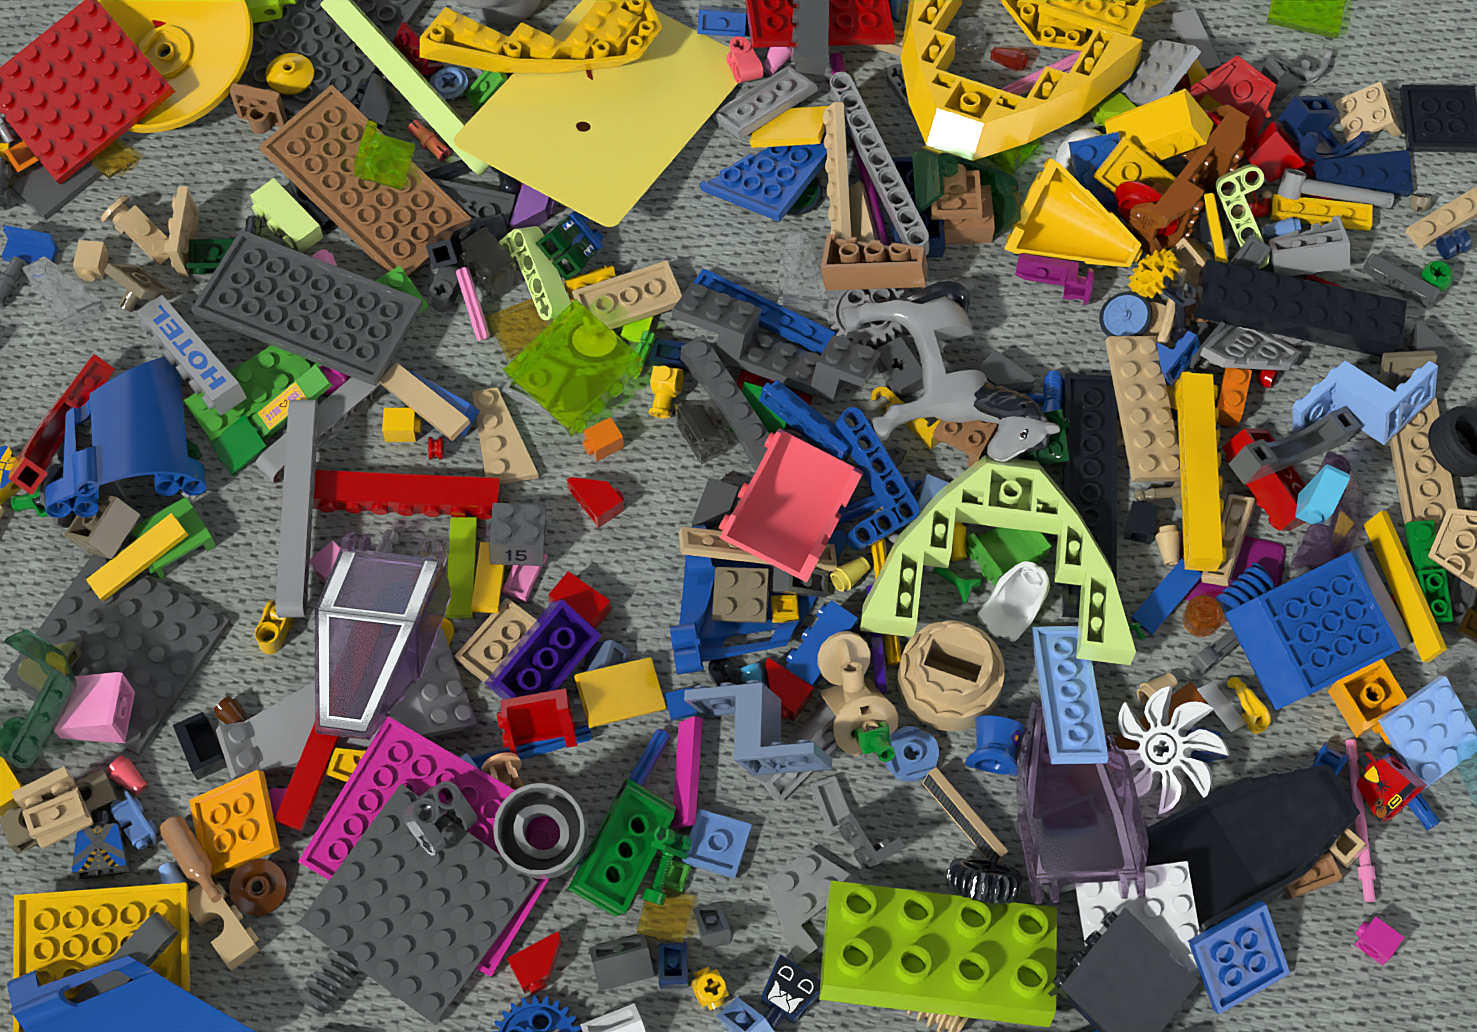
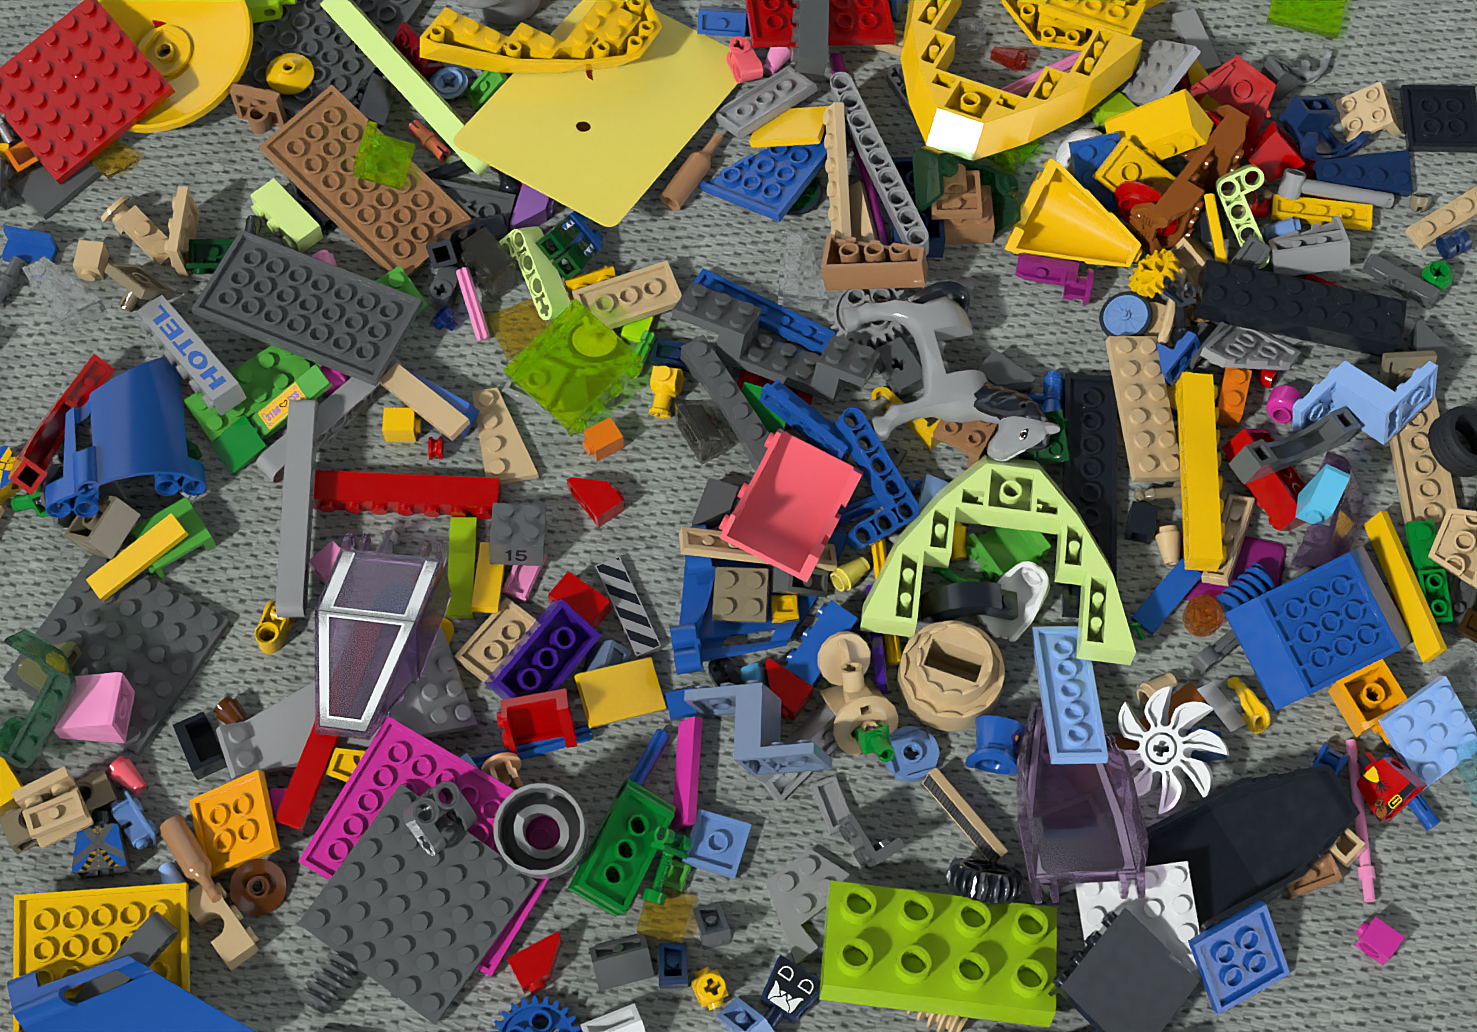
(444, 318): none -> clear blue tile
(628, 607): none -> tile
(689, 175): none -> medium nougat piece
(968, 599): none -> black arch
(1281, 403): none -> dark pink head

